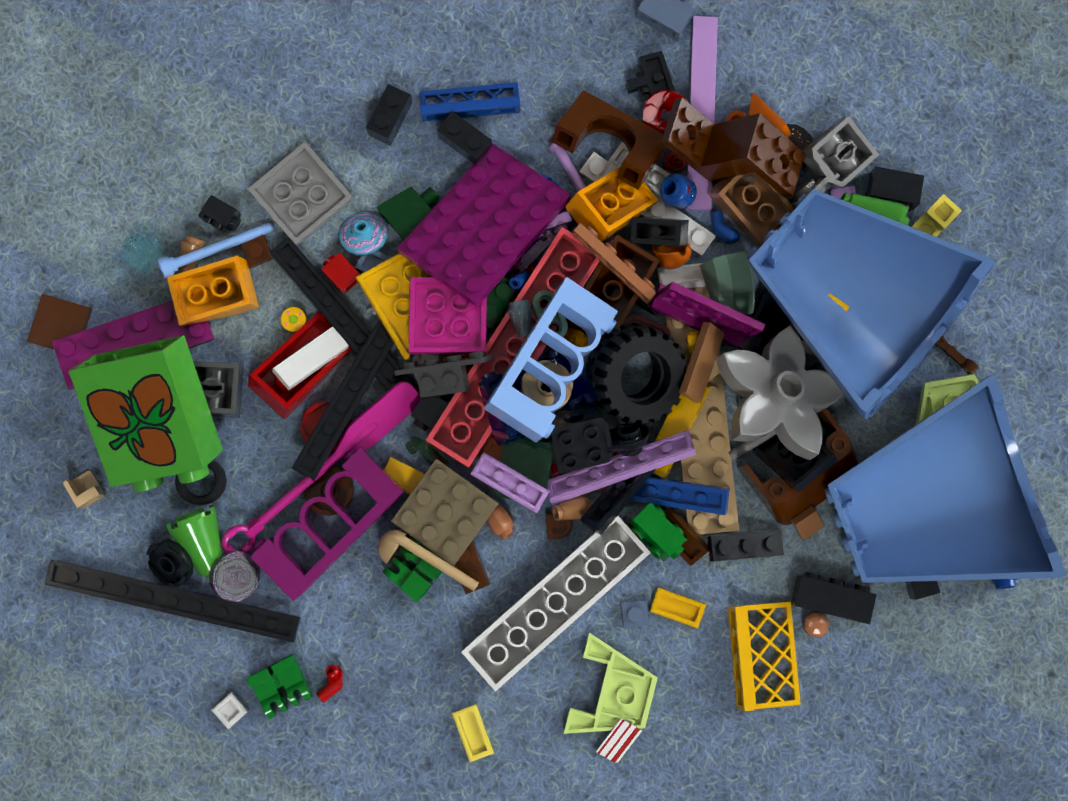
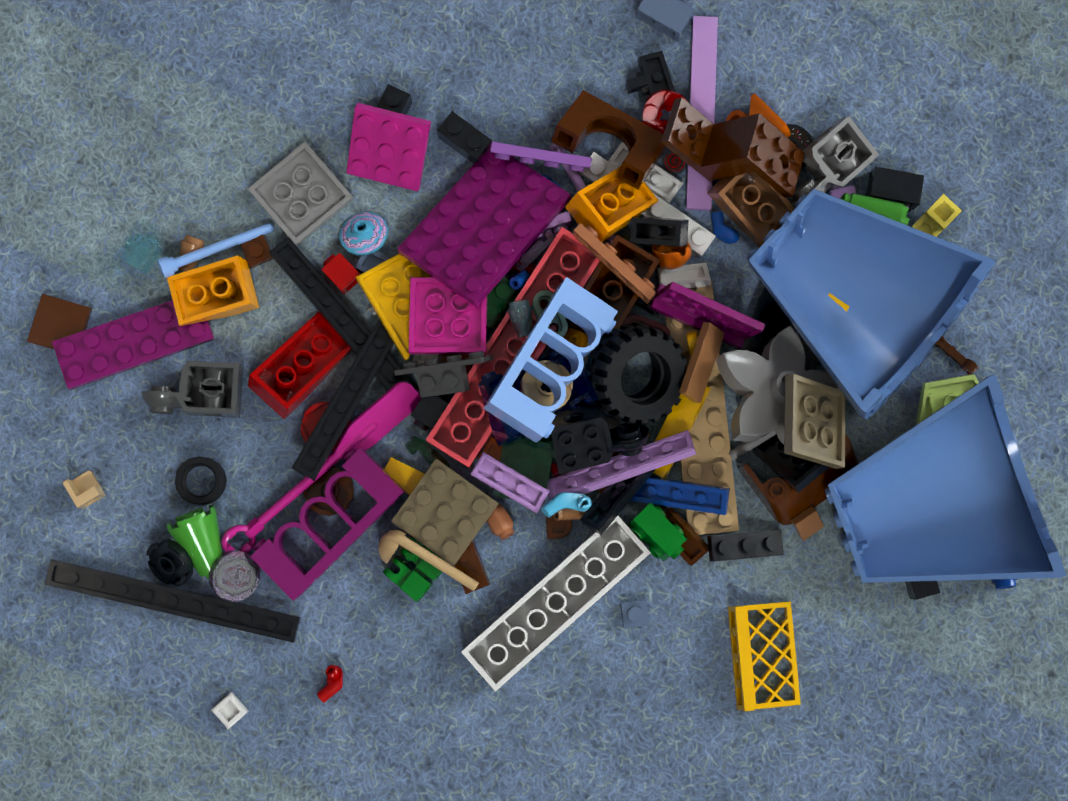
(147, 413): bright green brick -> none
(220, 214): black brick -> none
(269, 680): green legs -> none
(293, 319): yellow tile -> none
(310, 358): white tile -> none
(388, 147): none -> dark pink plate
(407, 210): dark green torso -> none
(471, 107): blue fence -> none
(473, 733): light yellow tile -> none
(551, 158): none -> medium lavender plate
(566, 500): none -> medium azure arm
(619, 741): sticker -> none
(623, 695): yellowish green wing -> none
(677, 608): yellow tile -> none
(678, 191): blue head -> none
(730, 281): sand green slope -> none
(814, 421): none -> dark tan plate
(815, 624): nougat tile -> none
(833, 598): black brick -> none

